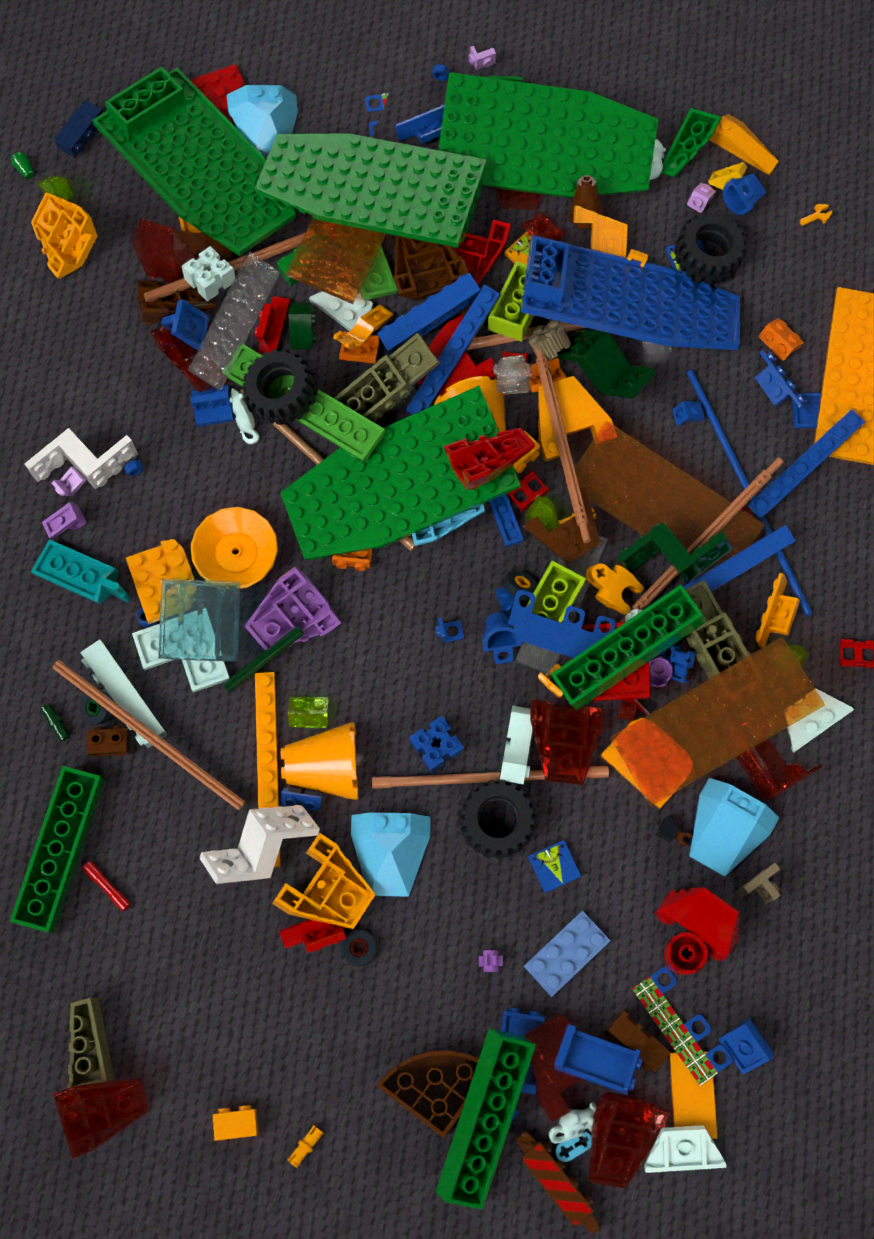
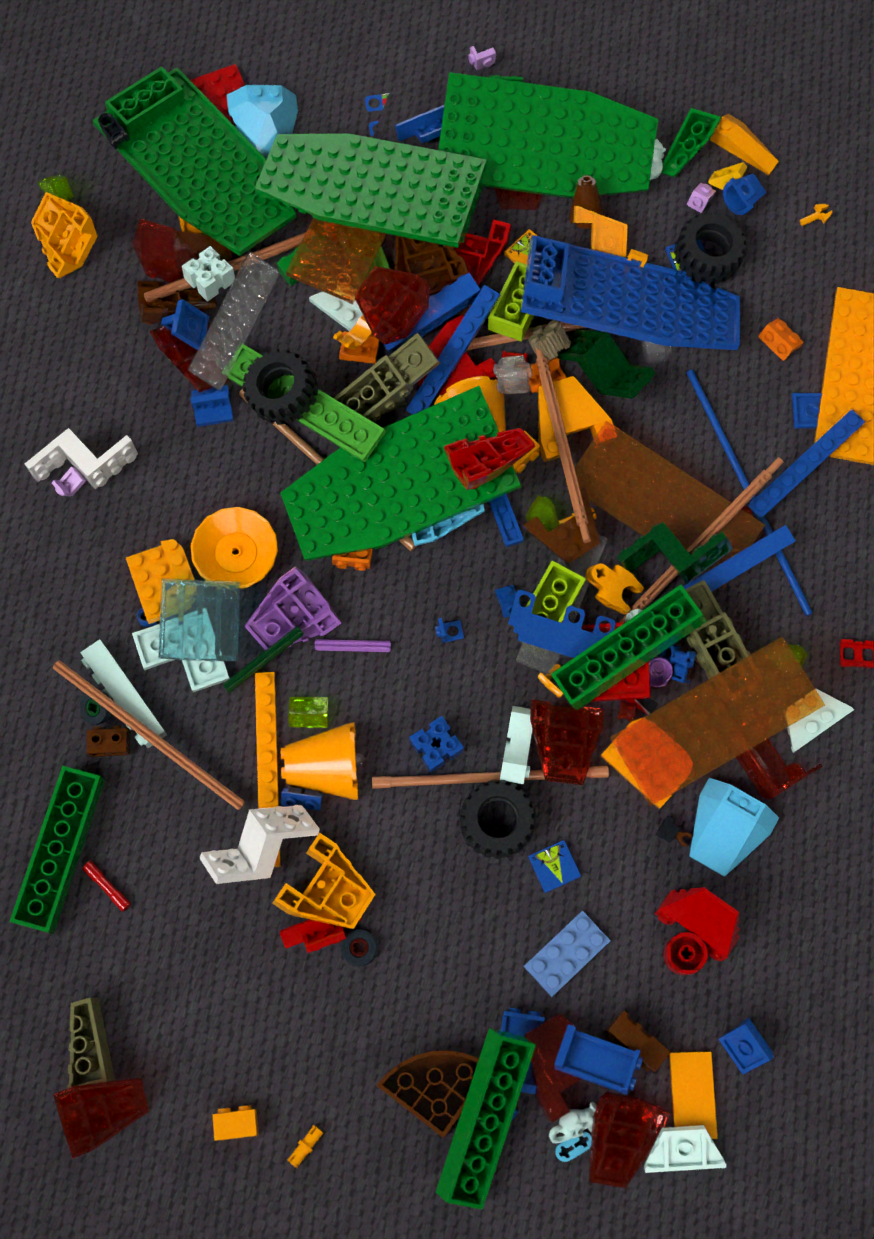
(22, 164): green cone -> none
(55, 722): dark green pin -> none
(65, 518): medium lavender plate -> none
(78, 129): dark blue brick -> none
(78, 573): teal hinge -> none
(113, 132): none -> black piece
(133, 467): blue tile -> none
(244, 417): light aqua animal -> none
(271, 324): red bracket -> none
(301, 322): dark green brick -> none
(352, 645): none -> medium lavender axle
(390, 849): medium azure wedge -> none
(392, 302): none -> clear red wedge
(440, 72): blue tile -> none
(490, 961): medium lavender gear -> none
(499, 637): blue container -> none
(519, 580): black bush -> none
(531, 496): red piece -> none
(543, 227): clear red bracket -> none
(556, 1183): reddish brown hinge -> none
(679, 1034): piece -> none
(688, 412): blue bracket -> none
(766, 889): dark tan bracket -> none
(776, 384): blue bracket -> none
(779, 612): light orange bracket -> none

